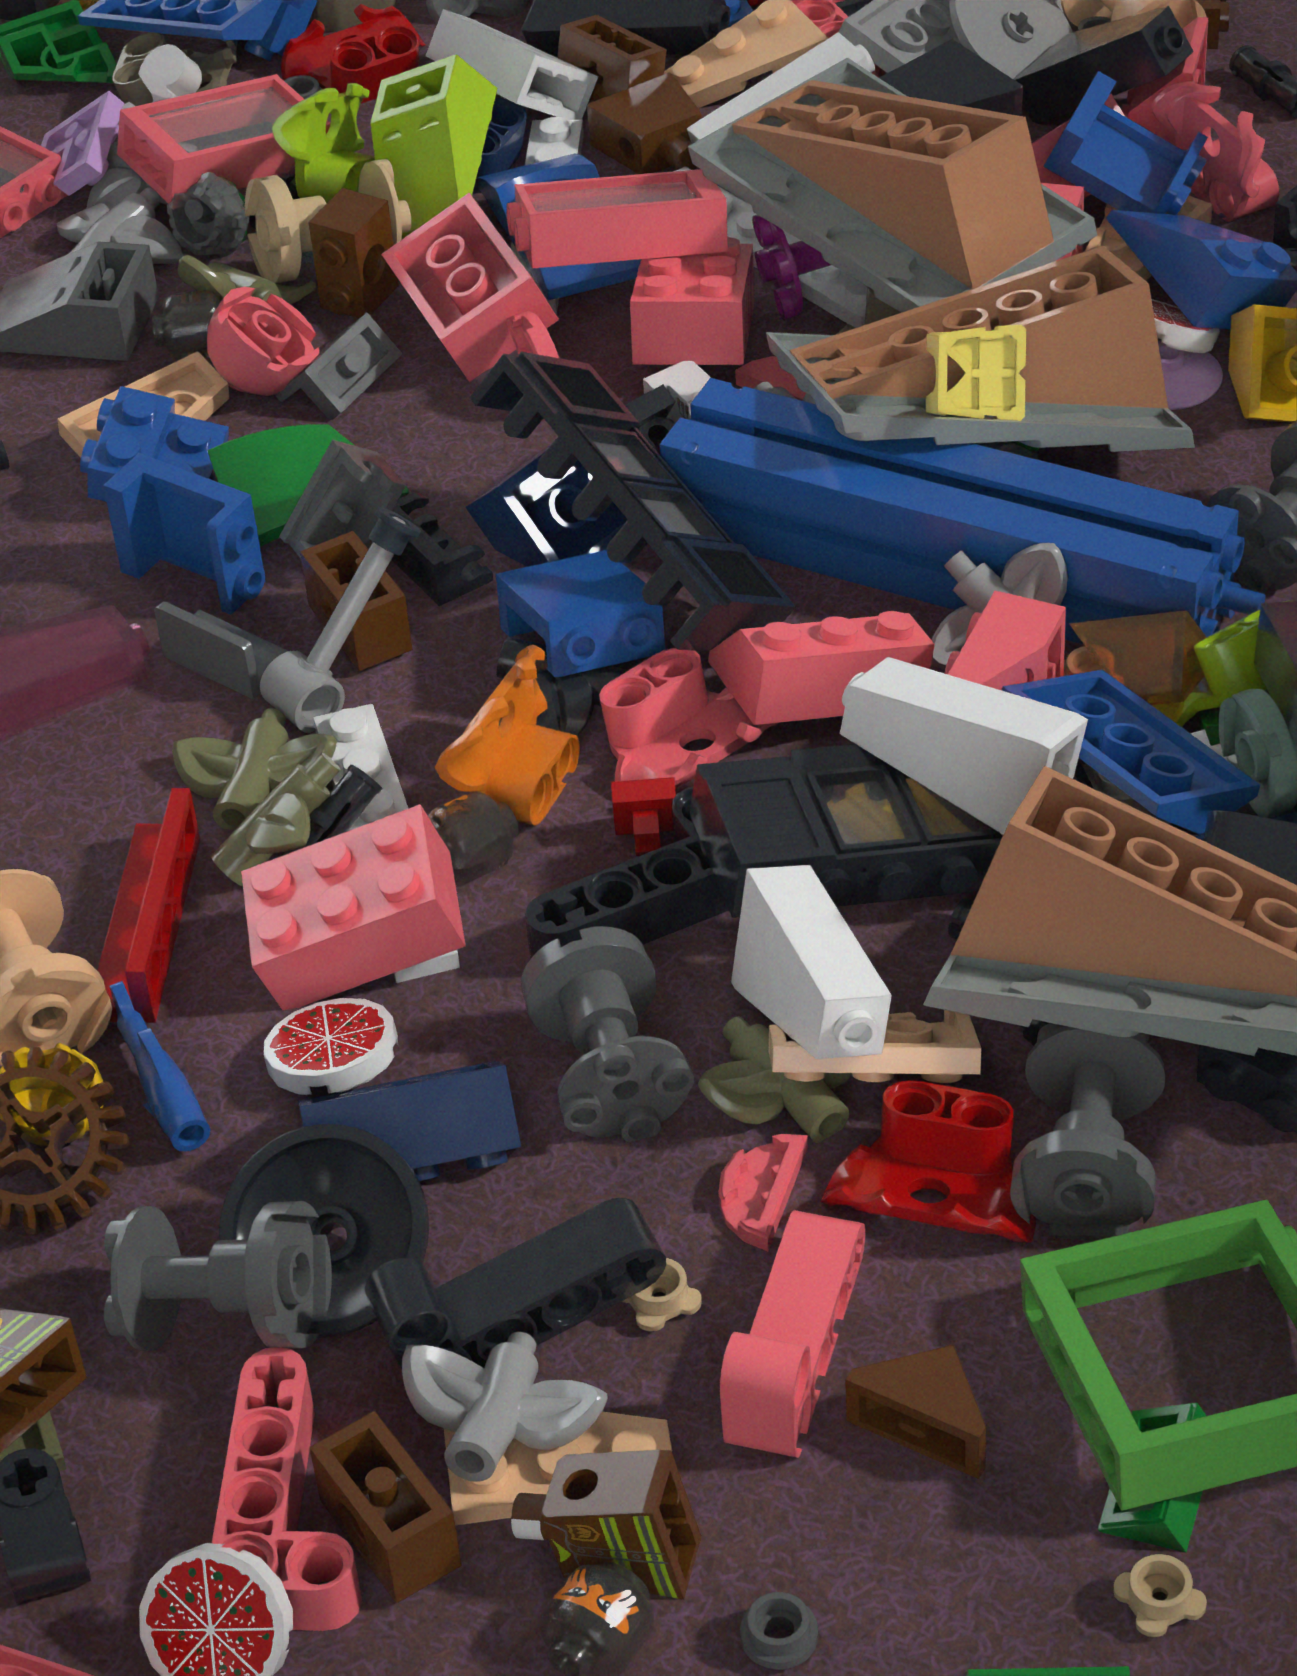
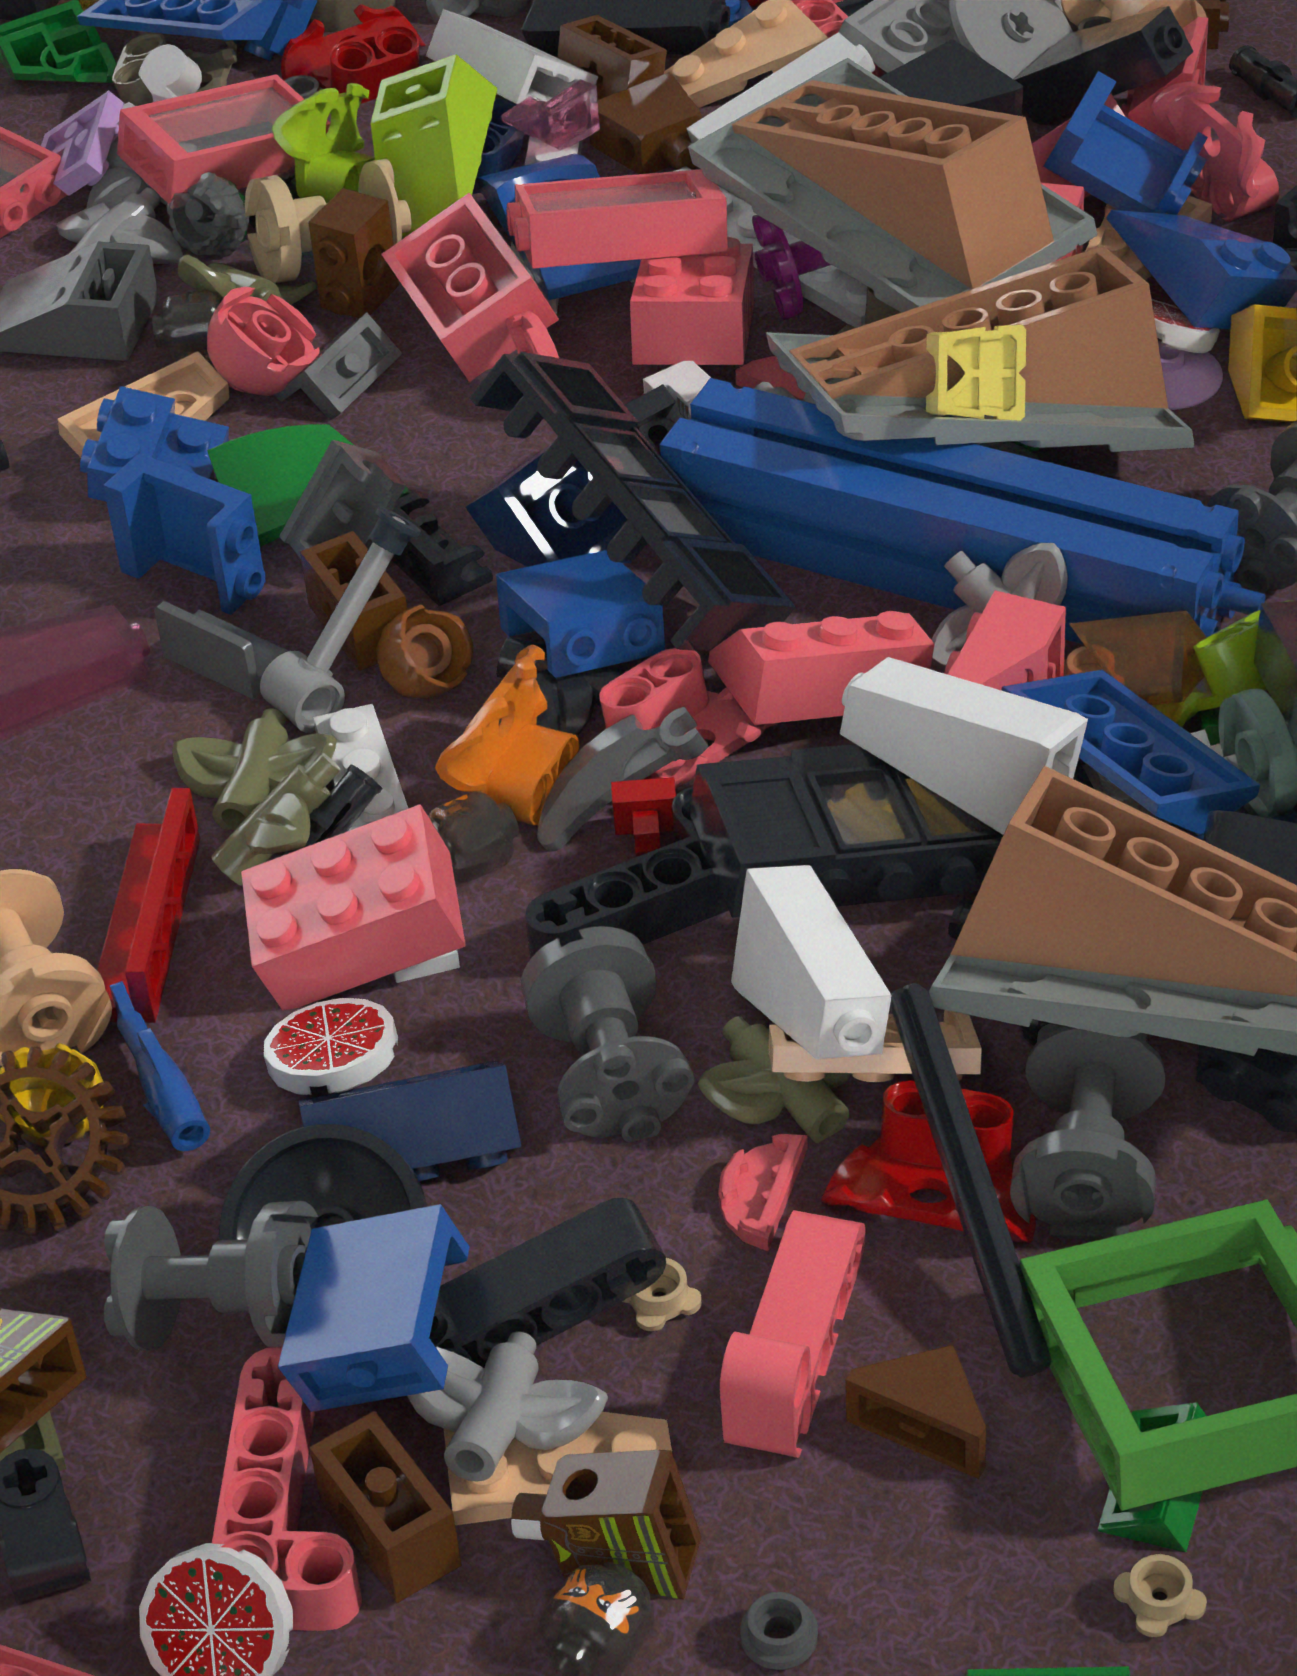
(370, 1309): none -> blue panel
(424, 652): none -> dark orange hair
(560, 120): none -> clear pink slope
(614, 755): none -> dark grey piece
(970, 1182): none -> black axle

